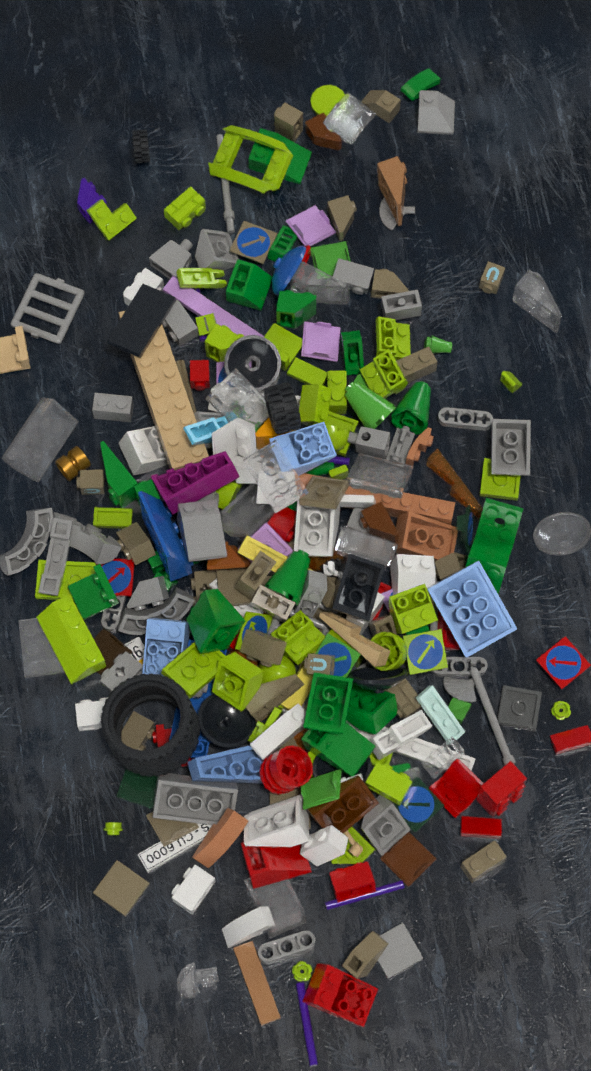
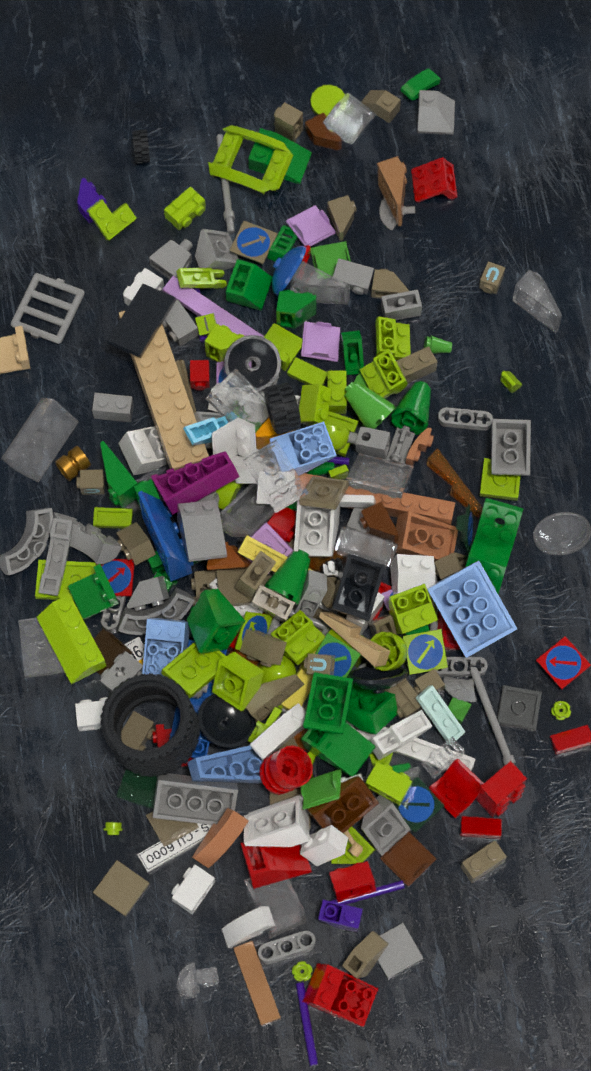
(340, 915): none -> dark purple slope
(427, 679): none -> dark tan brick
(434, 179): none -> red bracket

